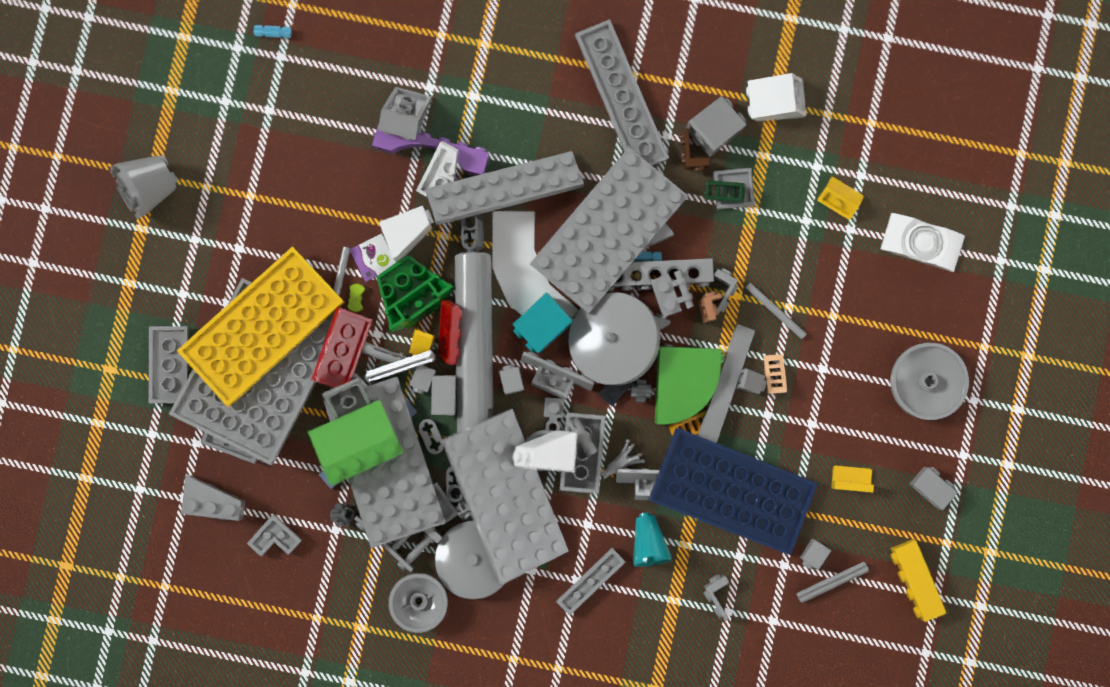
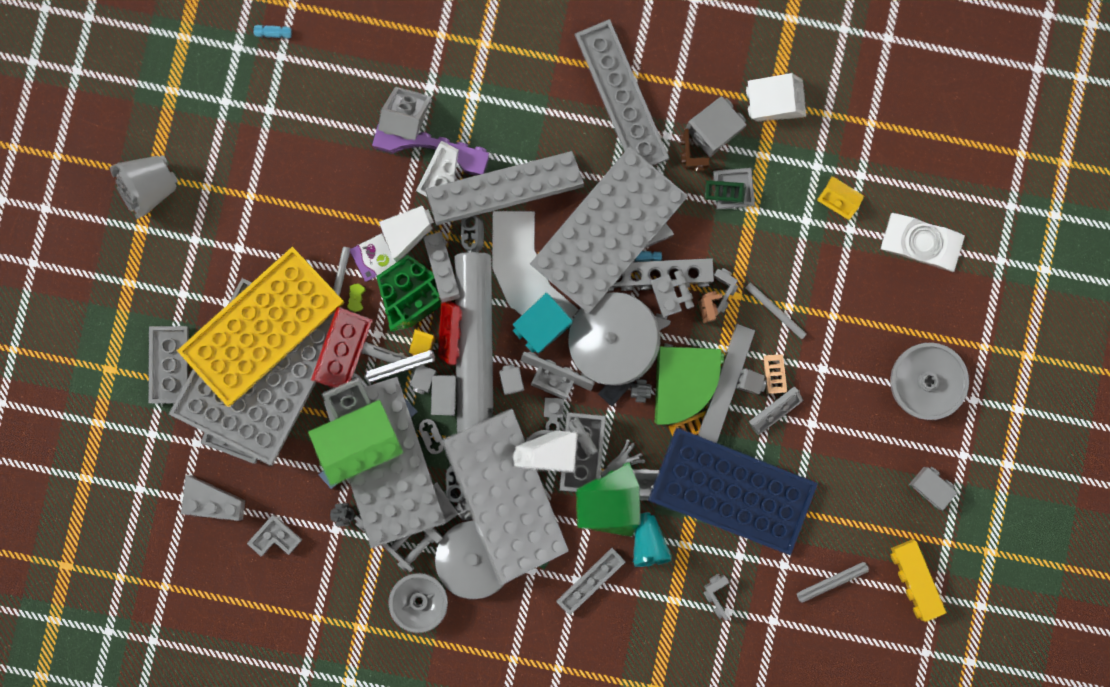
(441, 267): none -> light grey plate
(610, 503): none -> green wedge
(776, 411): none -> light grey tile
(814, 555): light grey brick -> none
(852, 479): yellow panel -> none

